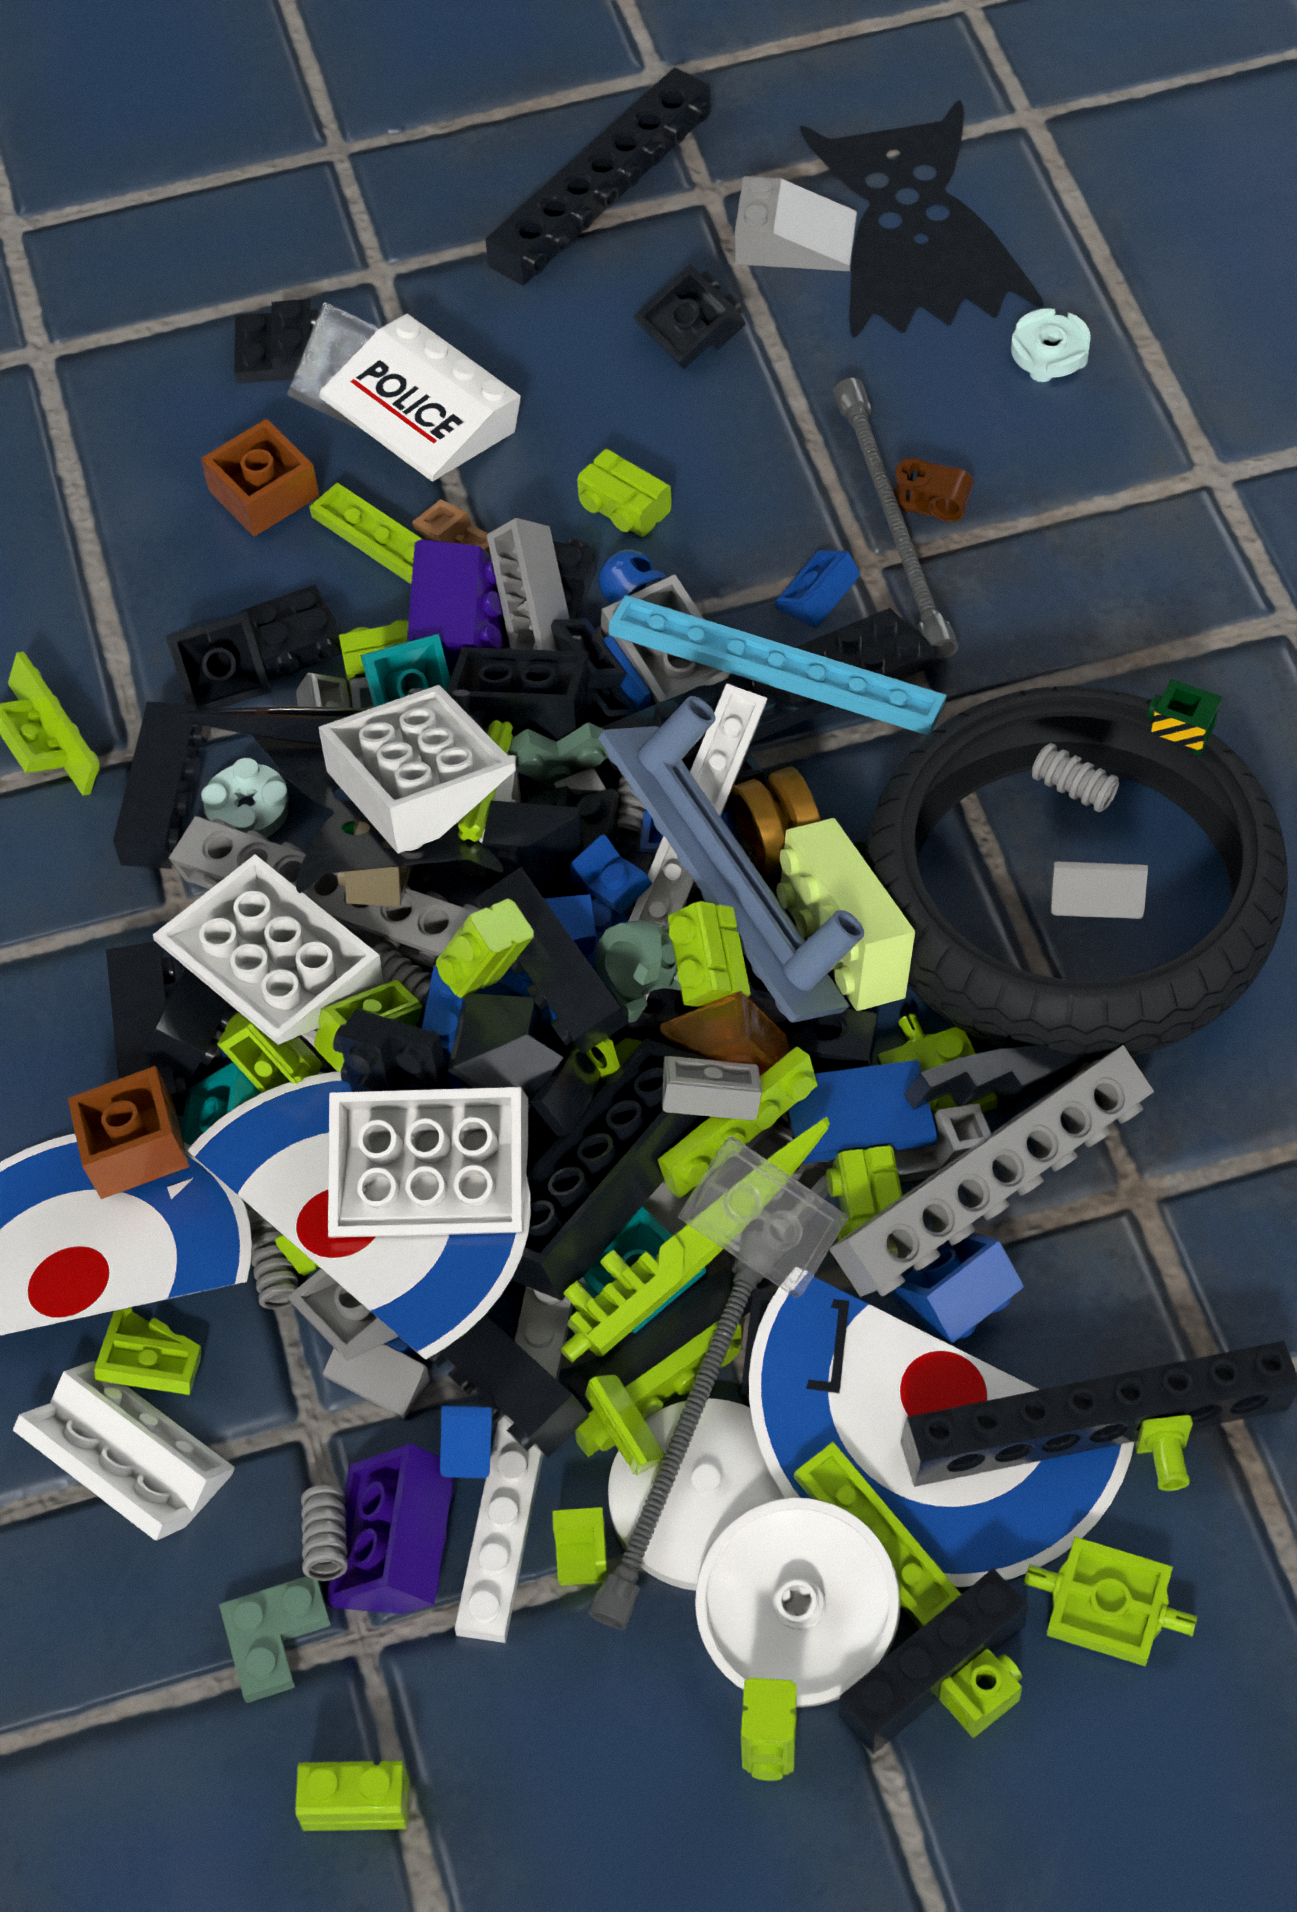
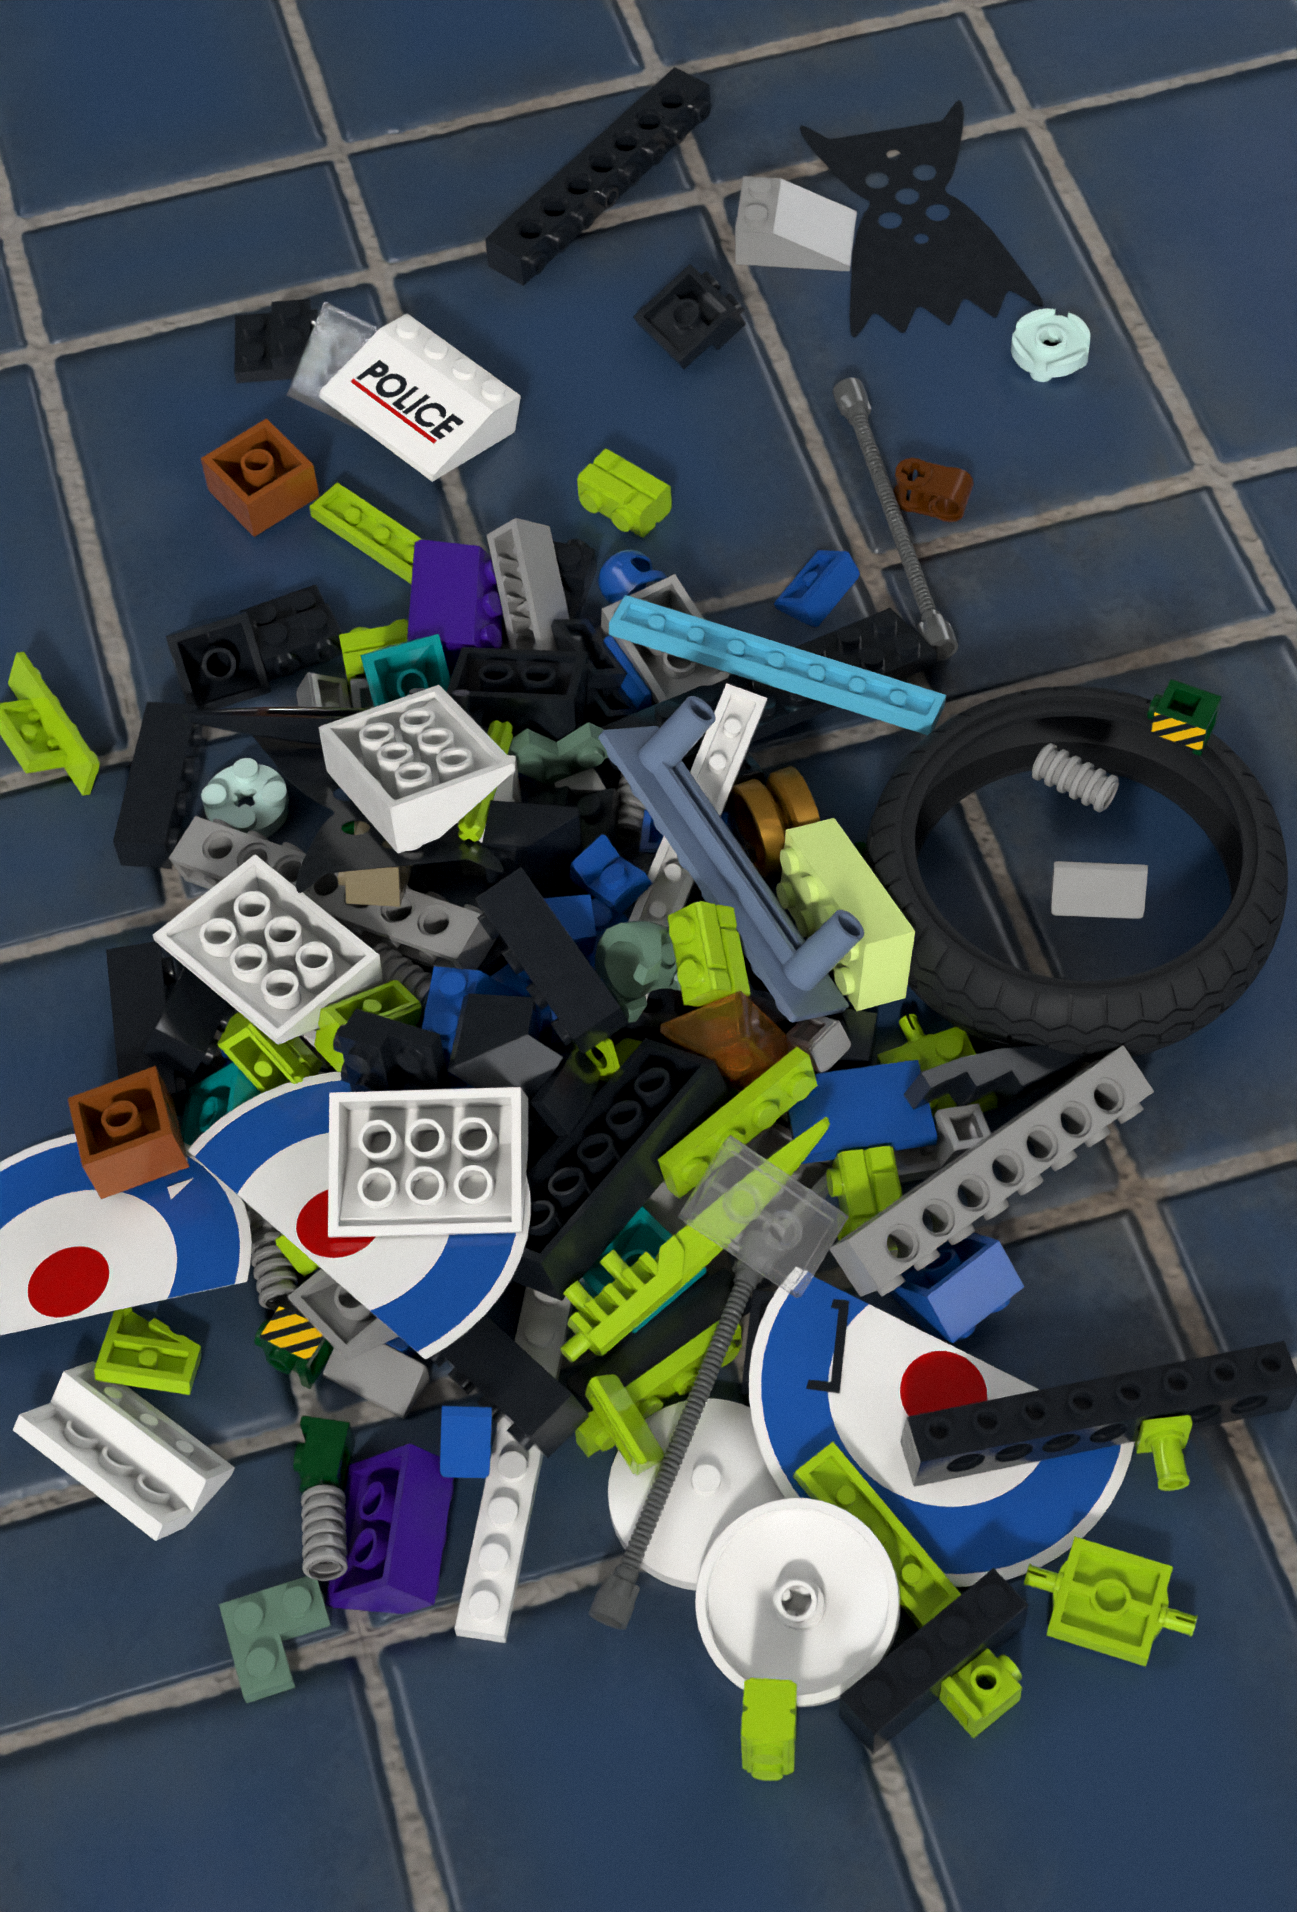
(293, 1345): none -> brick
(325, 1453): none -> dark green brick
(352, 1795): lime brick -> none
(449, 524): medium nougat slope -> none
(484, 948): lime brick -> none
(580, 1546): lime panel -> none
(711, 1088): light grey slope -> none
(821, 1039): none -> light grey slope

